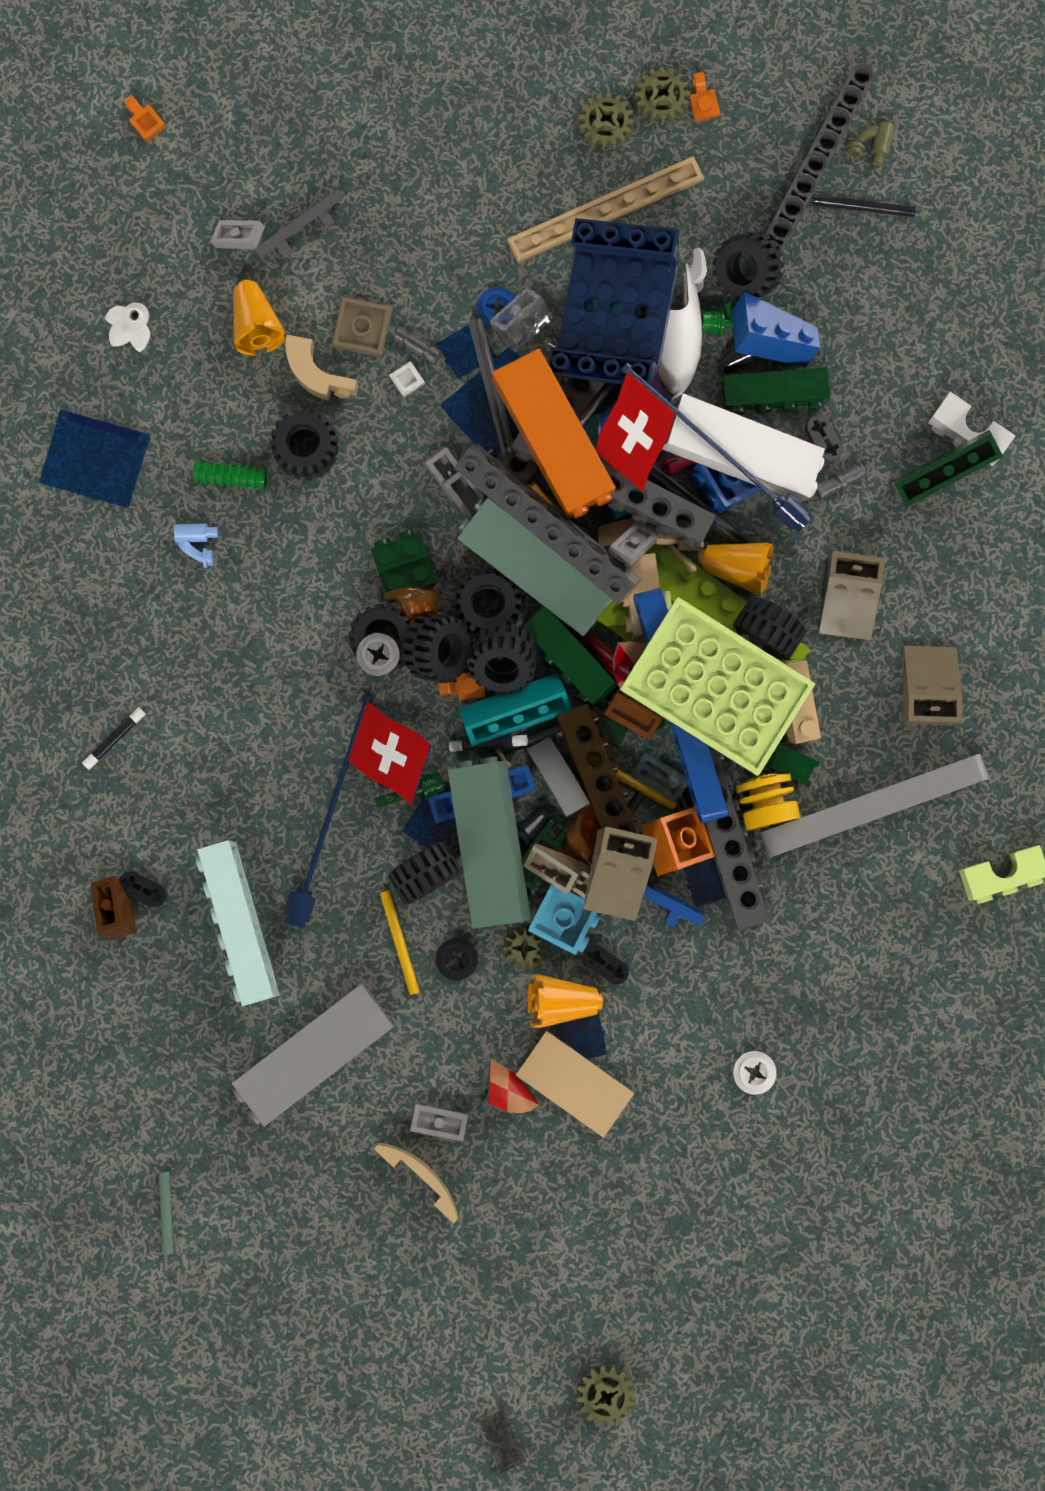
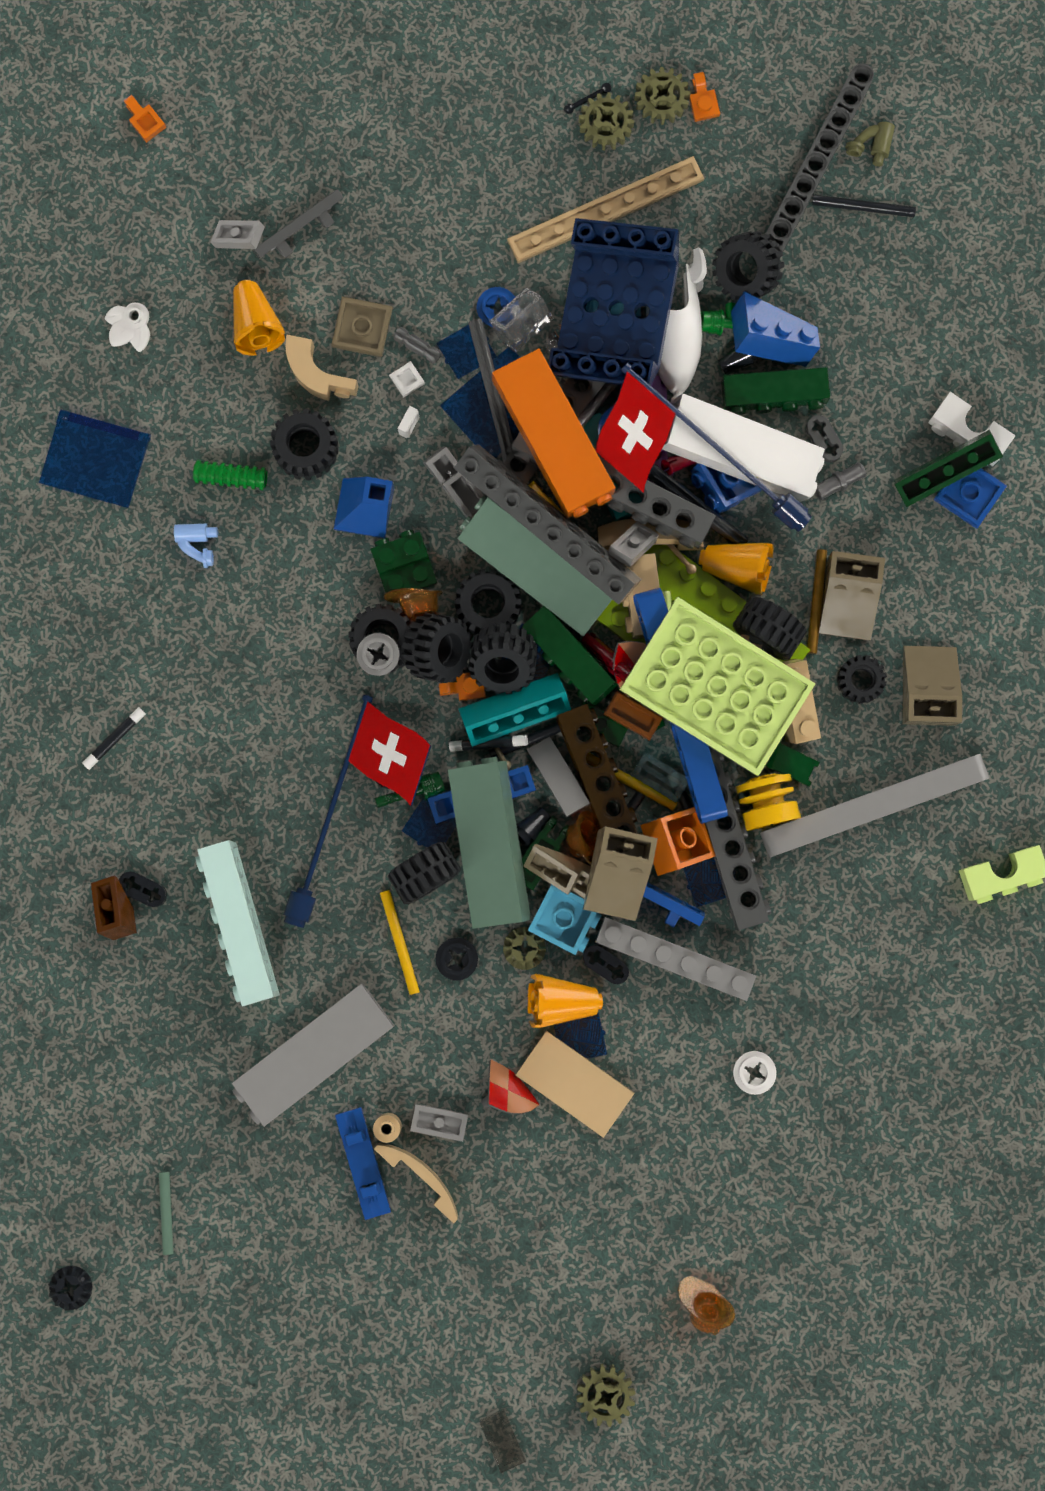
(76, 1276): none -> black gear
(363, 1163): none -> blue hinge
(364, 506): none -> blue slope
(395, 1123): none -> tan brick
(408, 422): none -> white tile
(569, 108): none -> black hinge
(675, 959): none -> light grey brick
(706, 1305): none -> clear orange piece
(816, 603): none -> pearl gold bar
(877, 679): none -> black tyre
(971, 496): none -> blue tile

